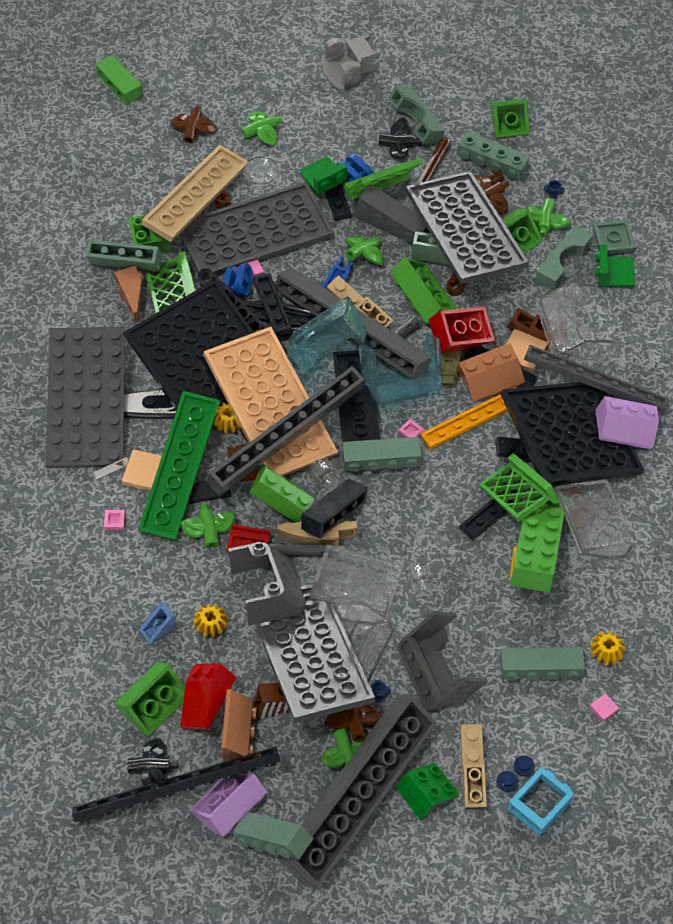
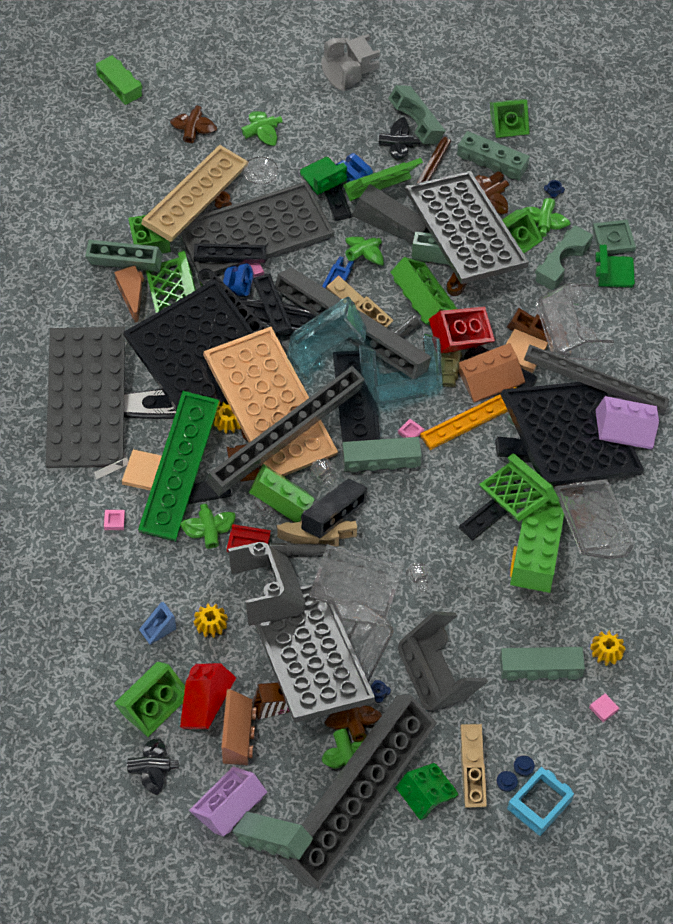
(168, 787): black plate -> none
(229, 253): none -> black tile

